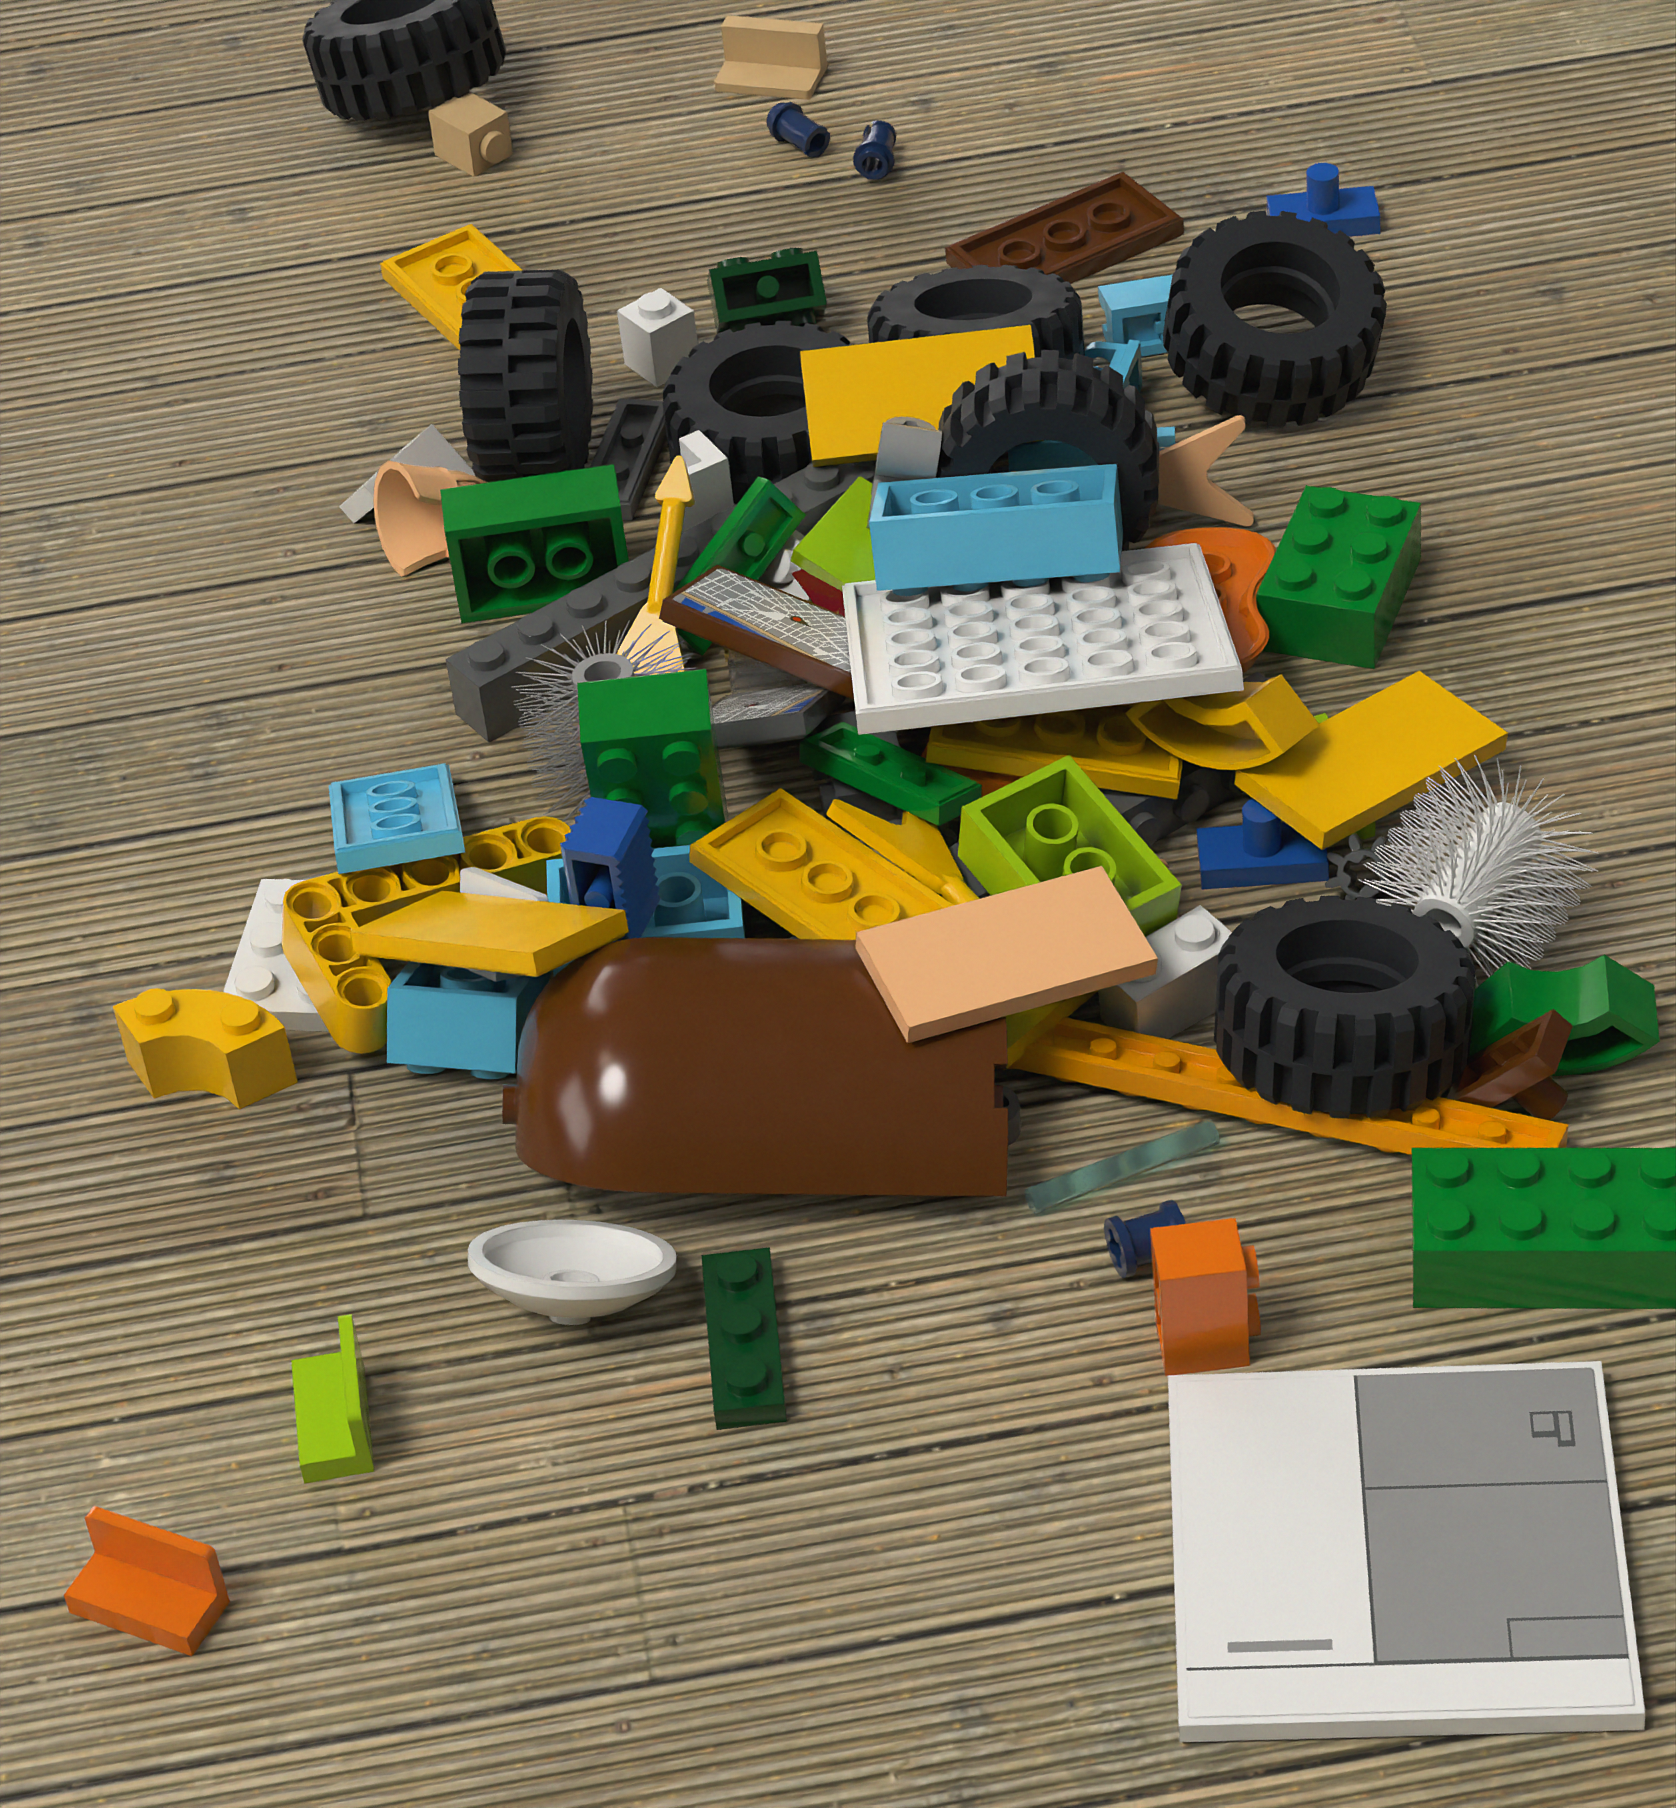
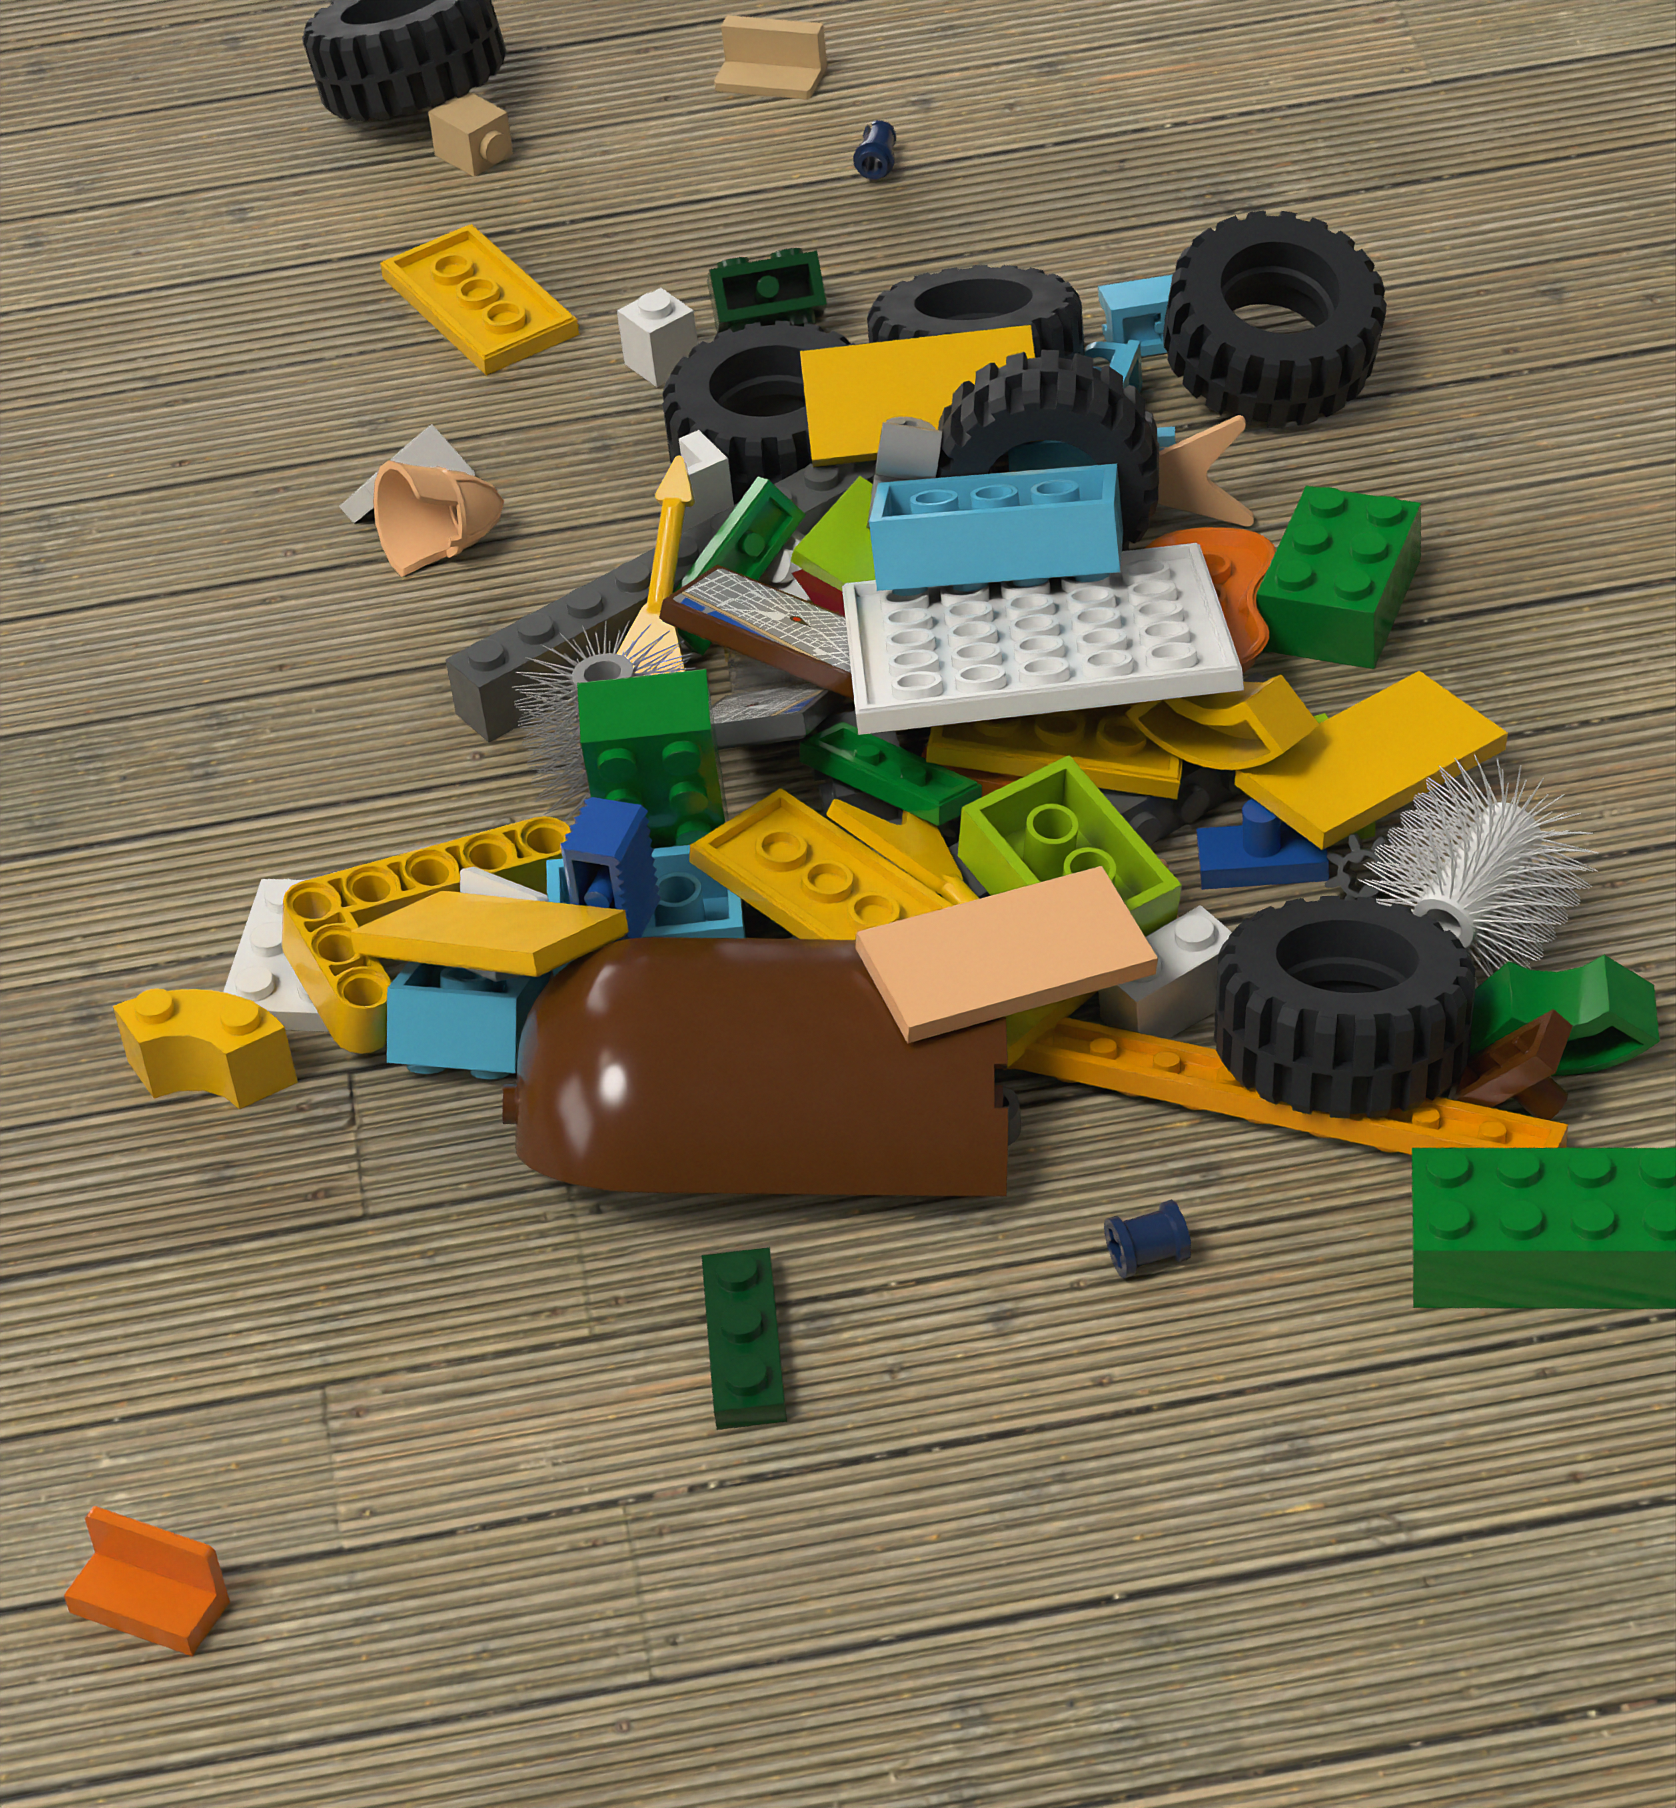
(333, 1411): lime panel -> none
(395, 818): medium azure tile -> none
(525, 374): black tyre -> none
(531, 539): green brick -> none
(571, 1267): white dish -> none
(633, 445): dark grey tile -> none
(790, 124): dark blue pin -> none
(1075, 232): reddish brown tile -> none
(1122, 1166): clear light blue bar -> none
(1203, 1296): orange brick -> none
(1345, 209): blue tile -> none
(1399, 1554): tile -> none

